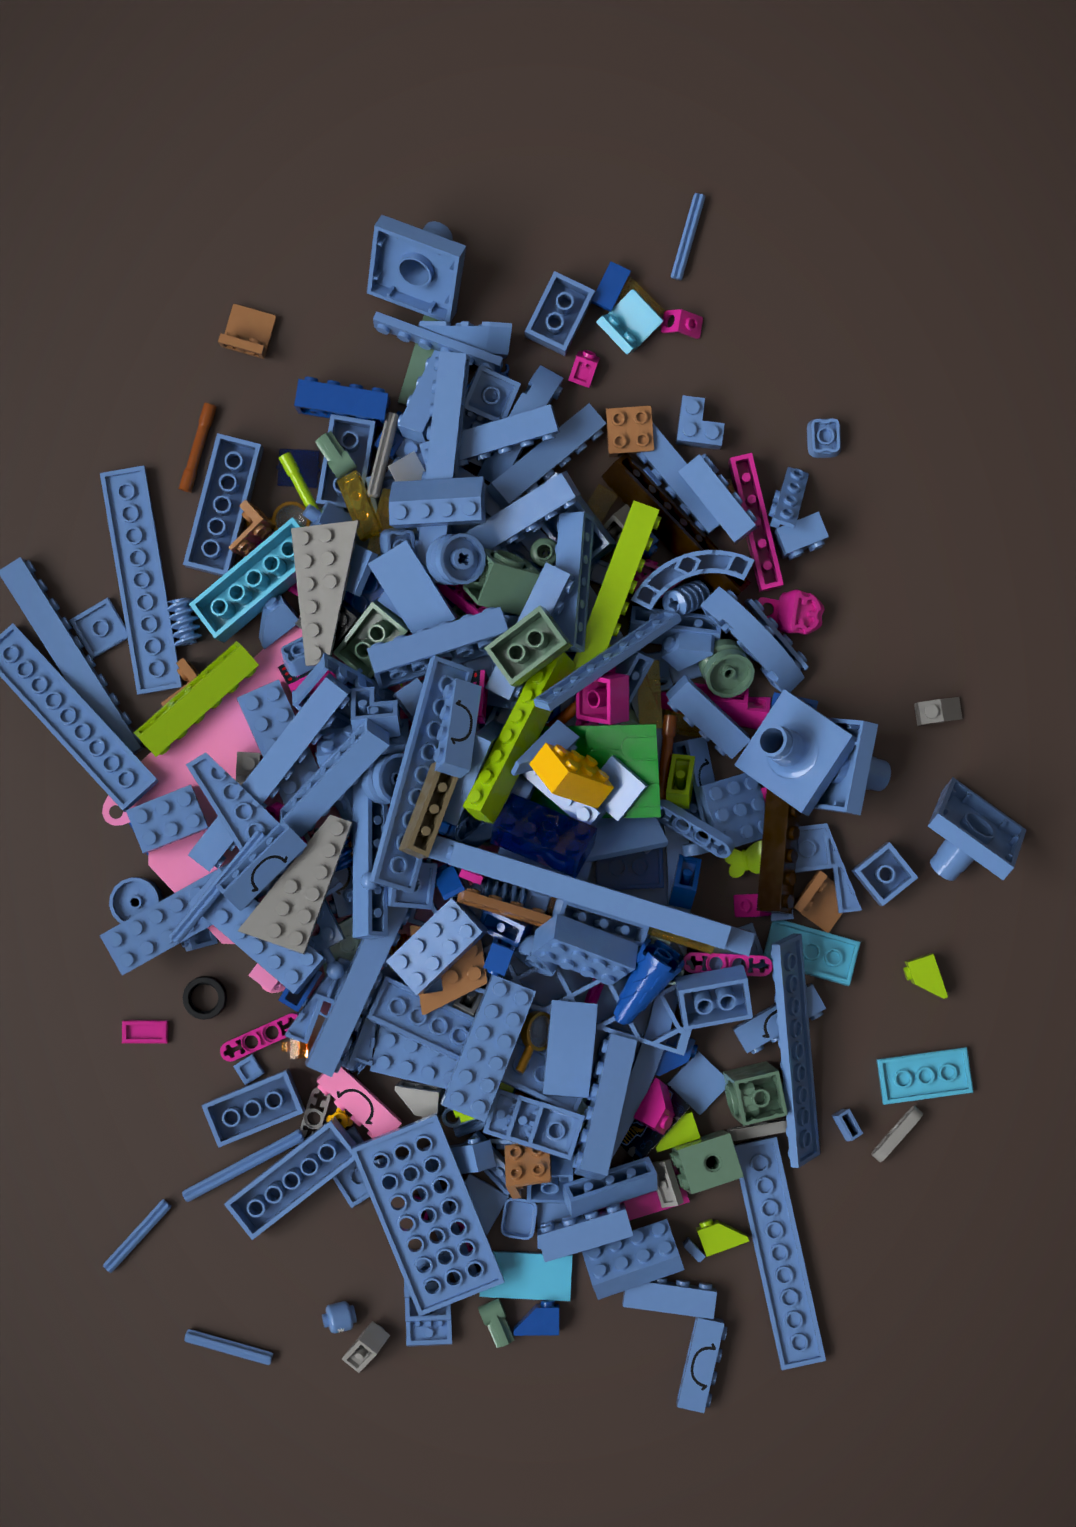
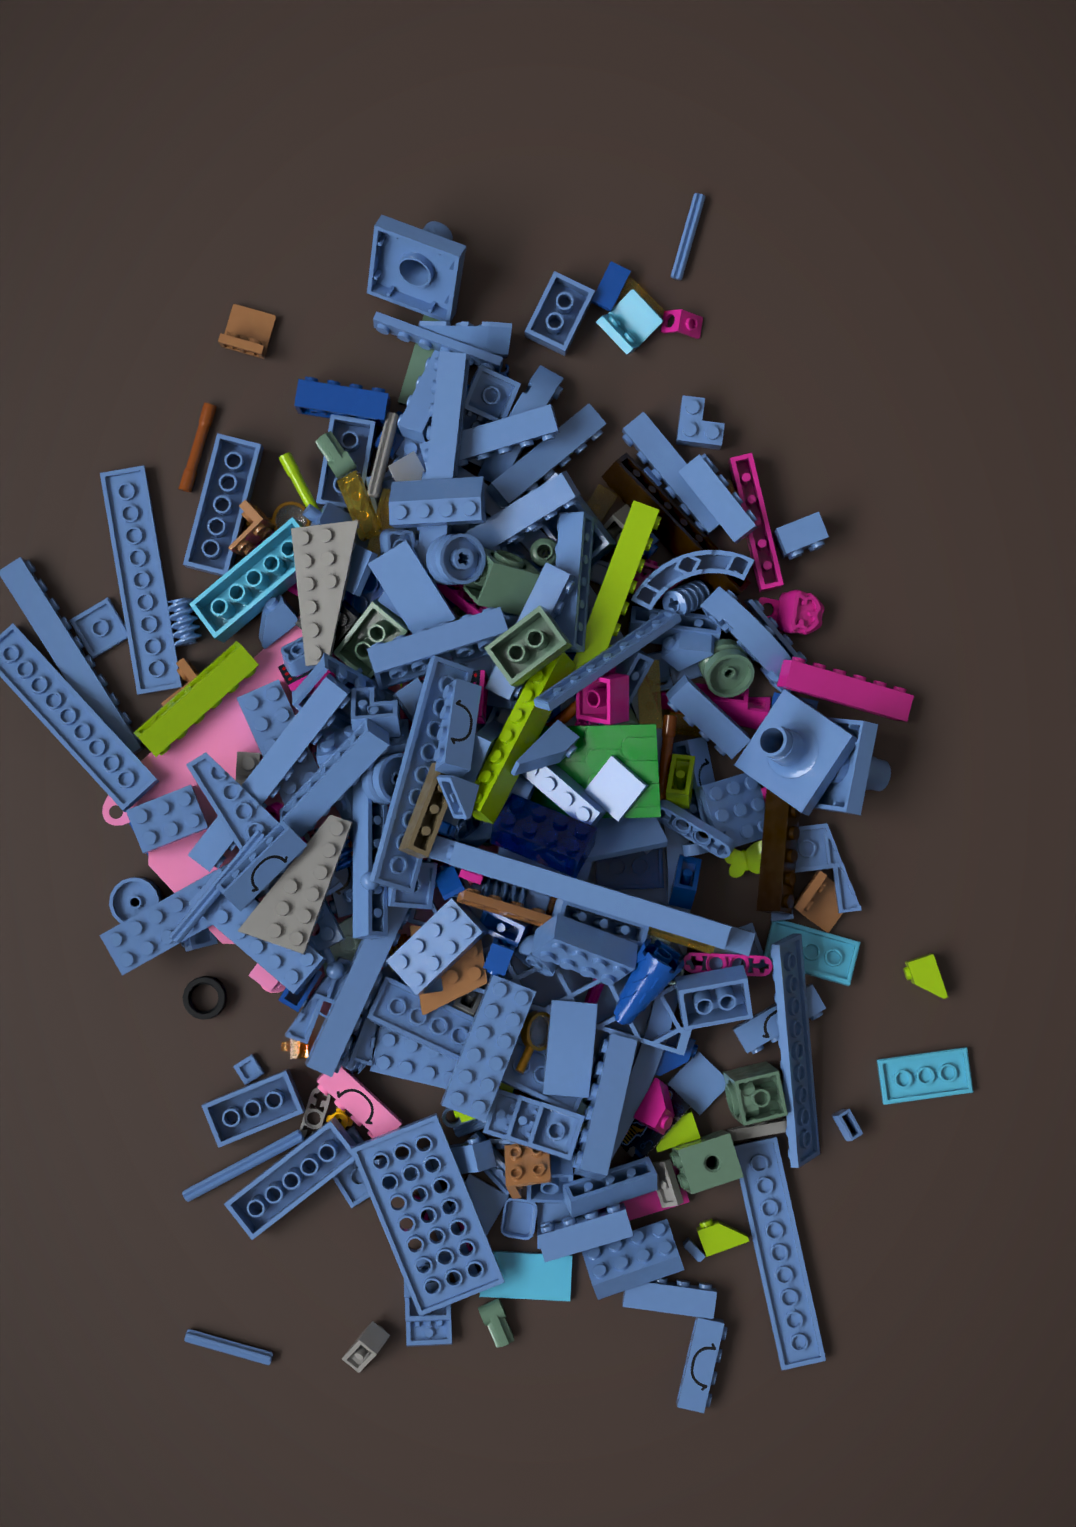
(137, 1235): medium blue axle -> none
(144, 1031): dark pink tile -> none
(260, 1034): dark pink beam -> none
(308, 464): clear blue piece -> none
(339, 1317): medium blue head -> none
(421, 1098): light grey slope -> none
(459, 795): none -> medium blue slope
(540, 1320): blue slope -> none
(571, 775): yellow brick -> none
(584, 368): dark pink bracket -> none
(629, 430): medium nougat bracket -> none
(746, 906): dark pink bracket -> none
(788, 500): medium blue bracket -> none
(824, 438): medium blue piece -> none
(845, 690): none -> dark pink brick
(884, 874): medium blue brick -> none
(897, 1133): light grey beam -> none
(938, 711): light grey slope -> none
(973, 832): medium blue piece -> none

